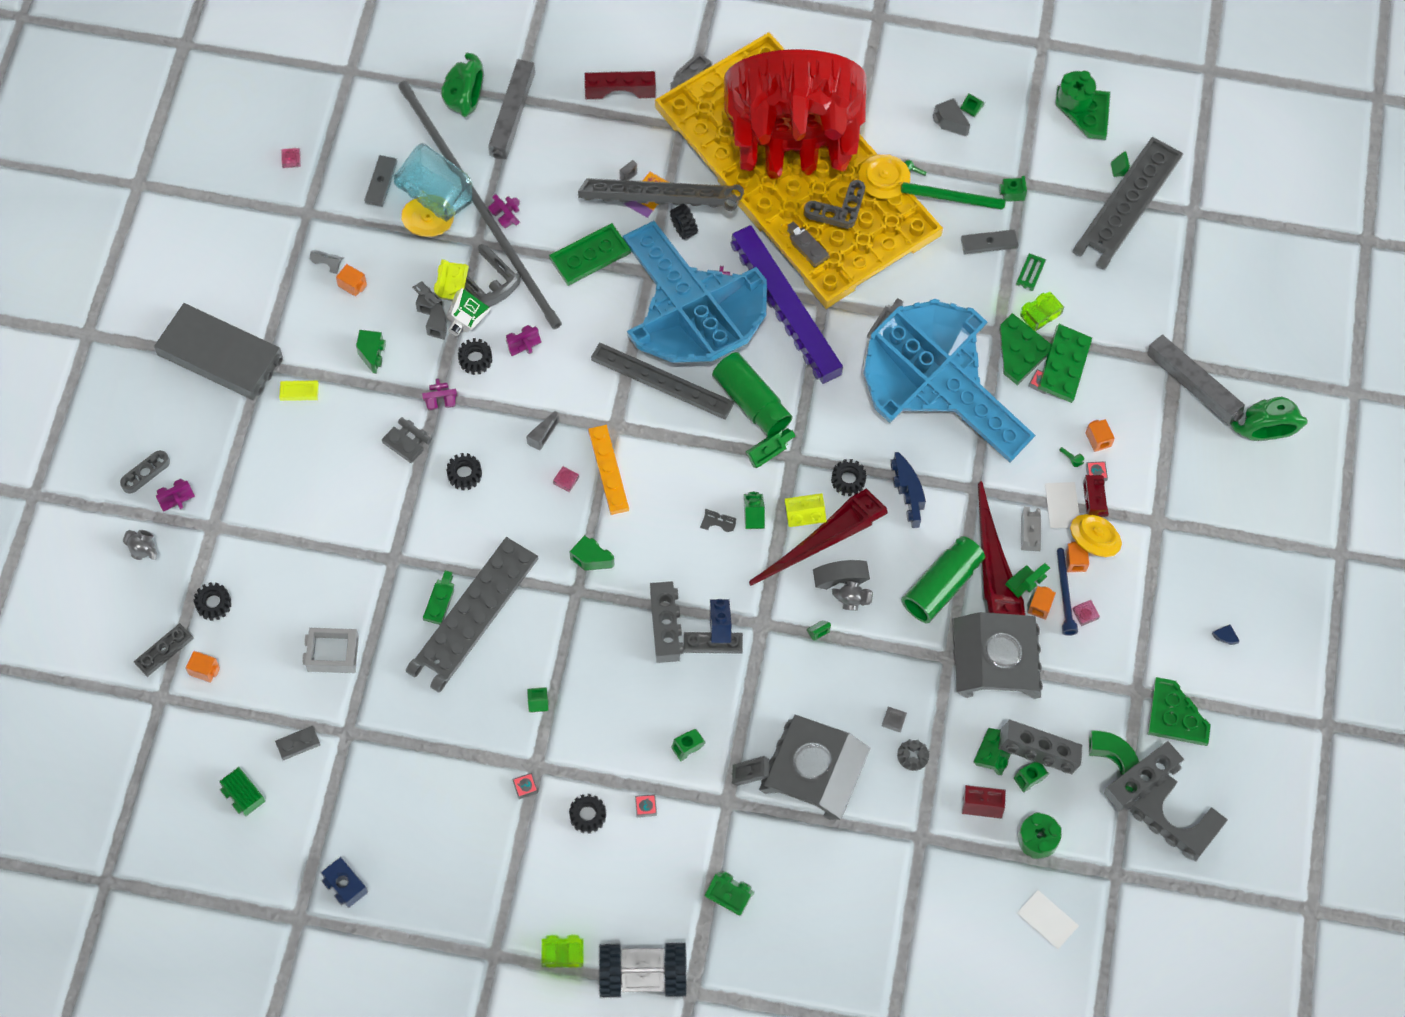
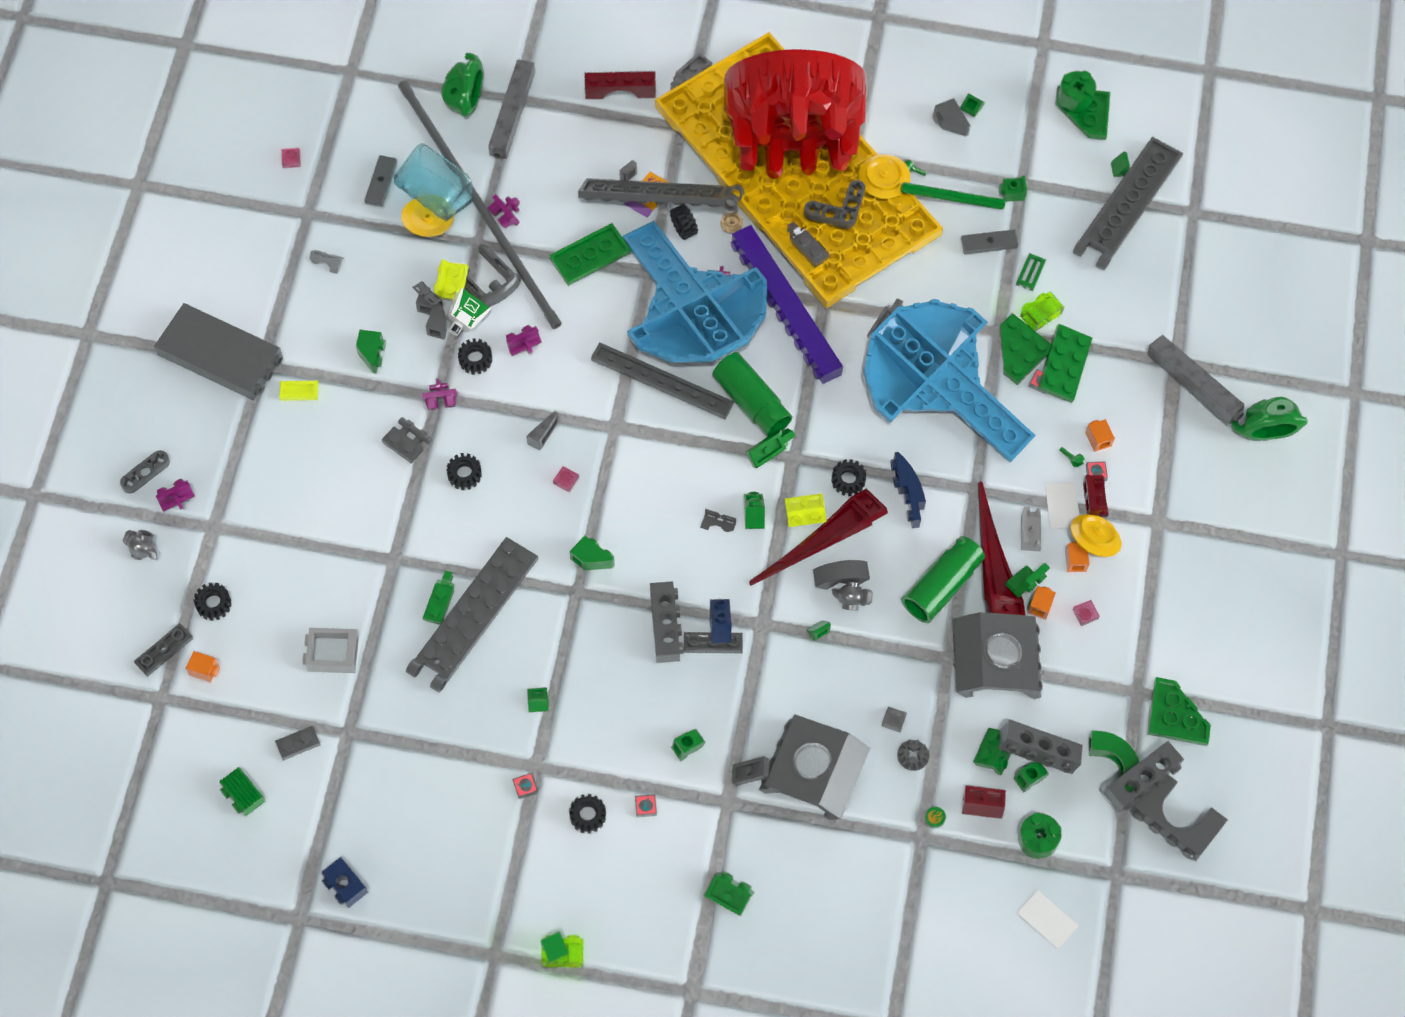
(351, 280): orange brick -> none
(554, 947): none -> green slope
(608, 469): light orange plate -> none
(642, 970): plate -> none
(734, 218): none -> tan plate
(935, 817): none -> green tile
(1069, 626): dark blue piece -> none
(1226, 635): dark blue tile -> none

